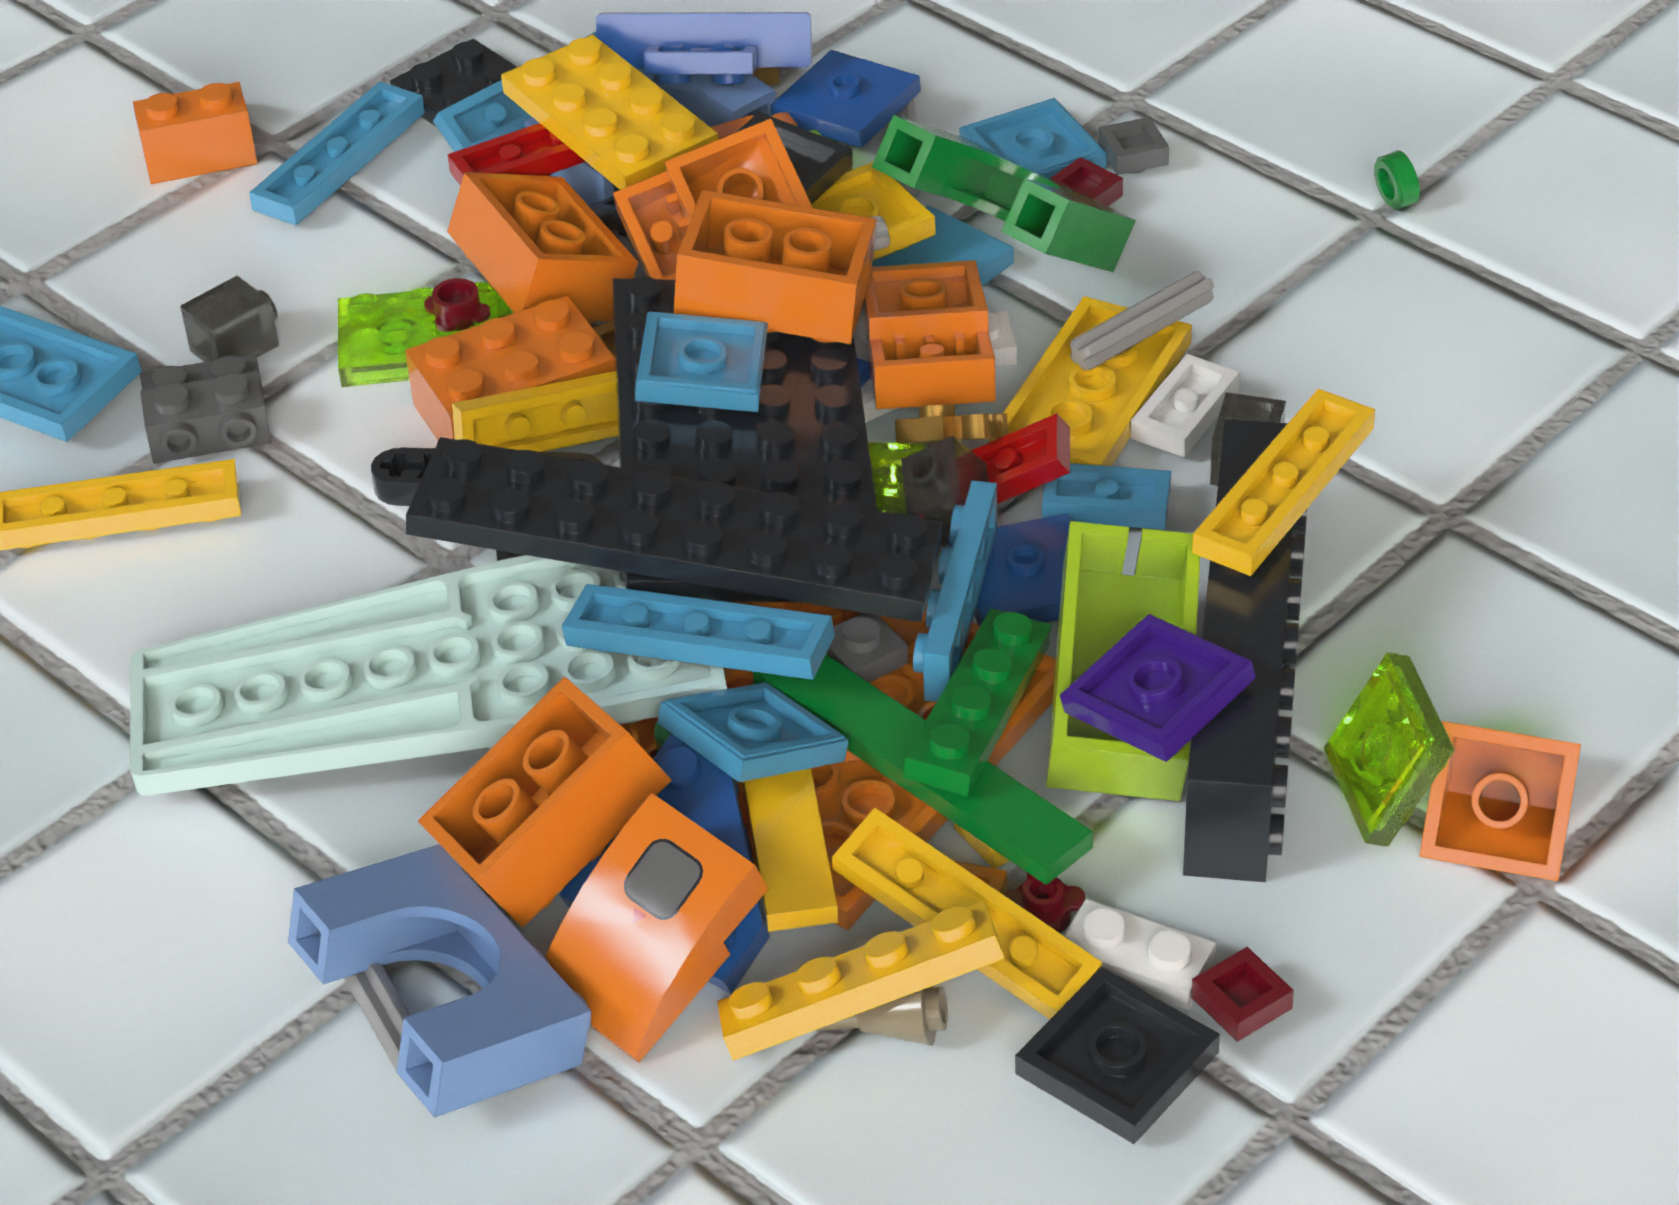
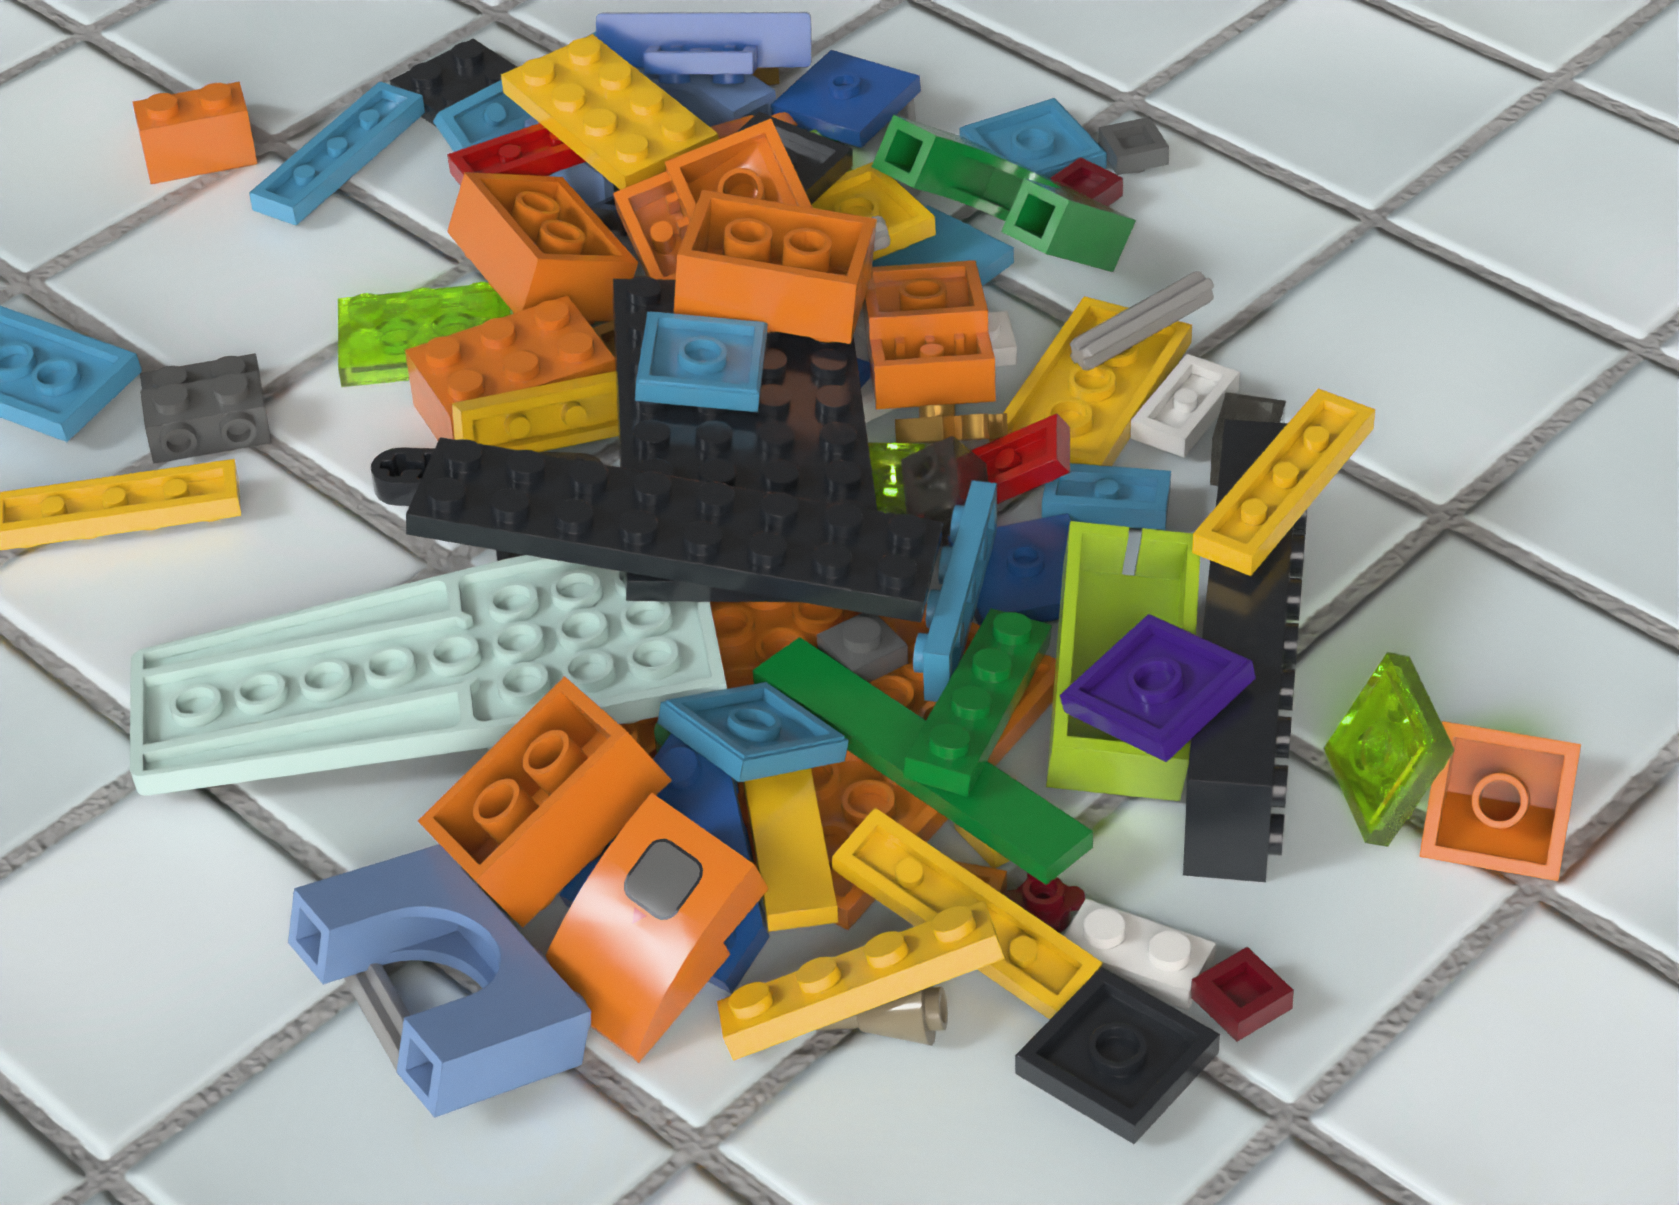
(230, 321): clear smoke brick -> none
(456, 305): dark red plate -> none
(699, 631): dark azure plate -> none
(1396, 180): green tile -> none

